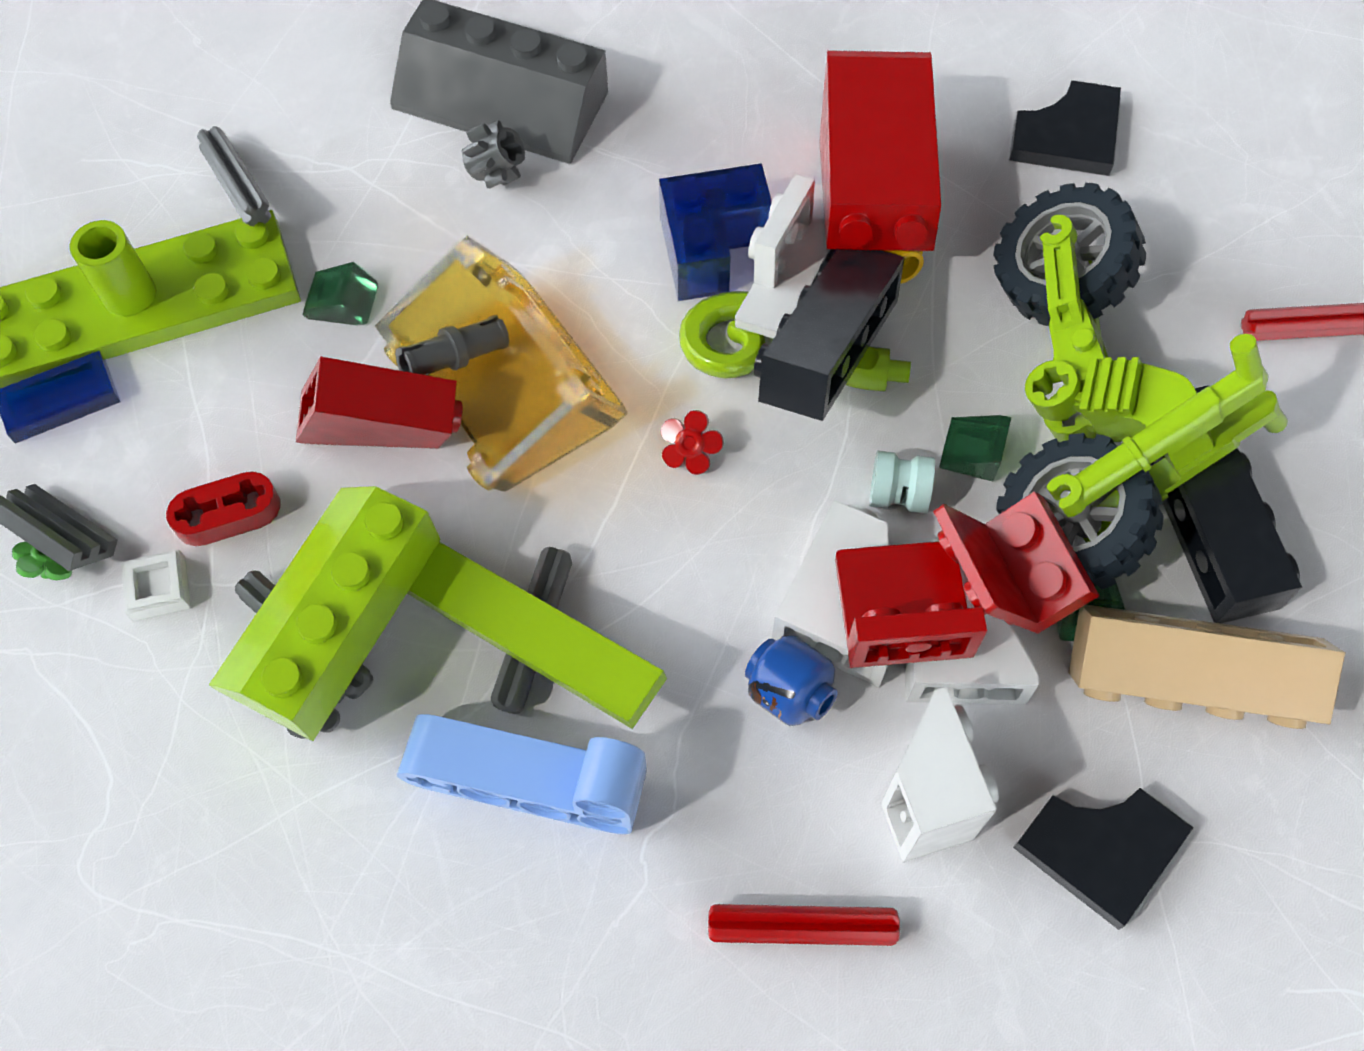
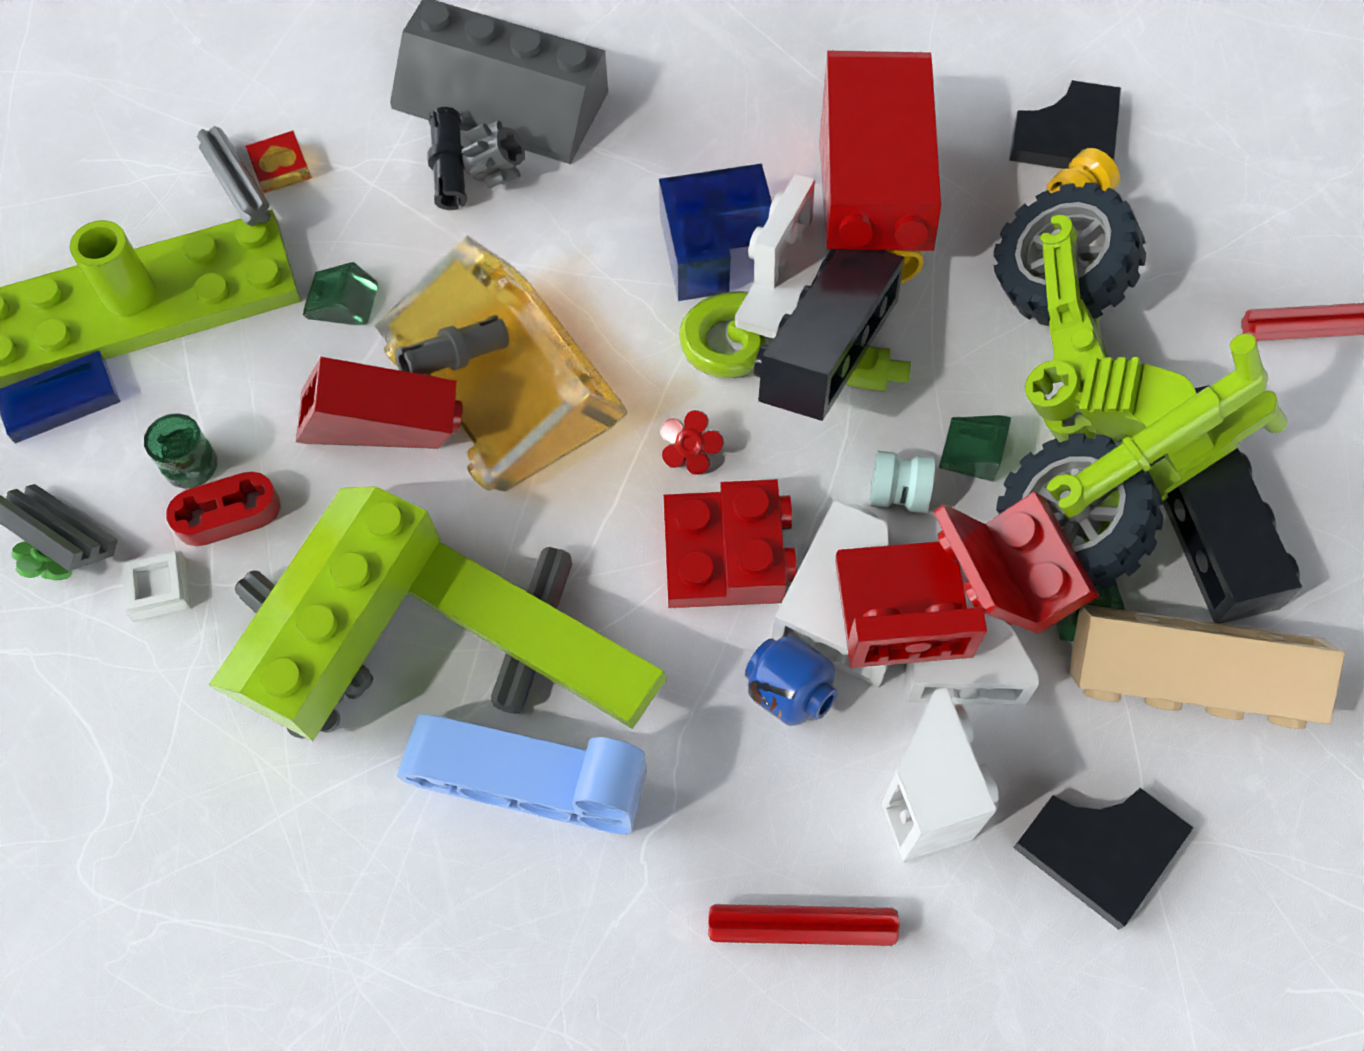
(180, 450): none -> clear green wheel
(278, 162): none -> tile
(446, 158): none -> black pin
(728, 545): none -> red plate
(1088, 167): none -> yellow wheel

